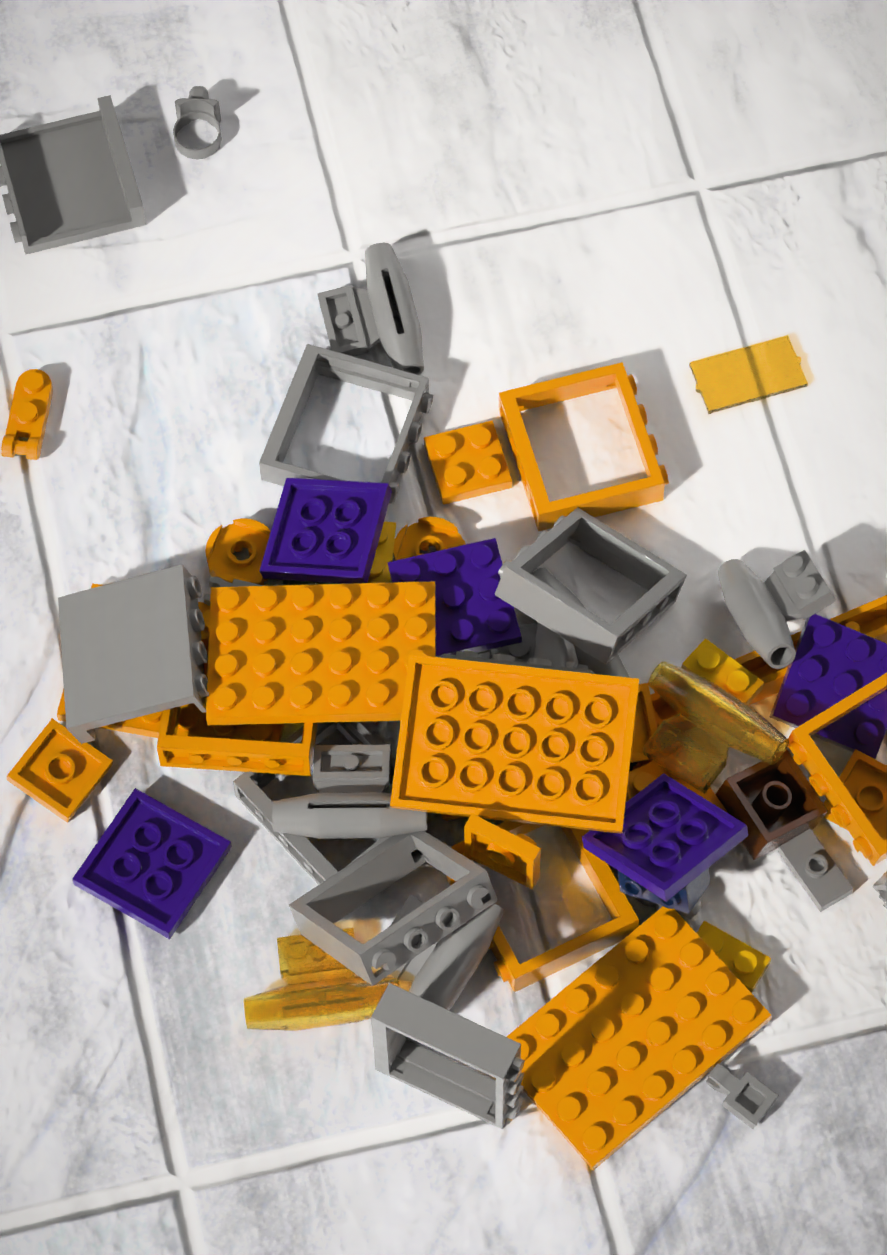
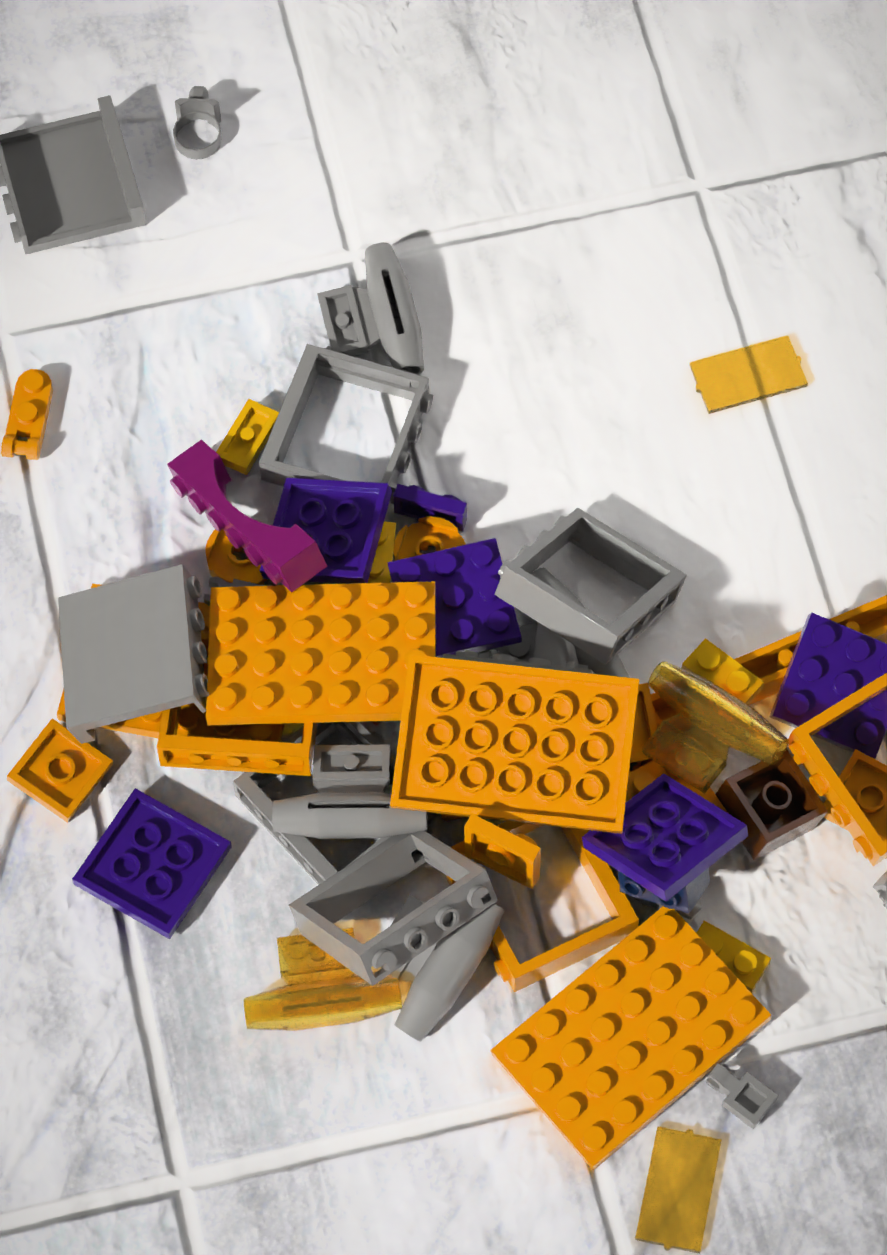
(247, 436): none -> yellow plate
(284, 553): none -> magenta arch
(410, 1016): light grey window -> none
(418, 503): none -> dark purple plate
(467, 462): light orange plate -> none
(595, 502): light orange window -> none
(678, 1190): none -> clear yellow piece
(765, 607): light grey plate -> none
(815, 870): light grey plate -> none

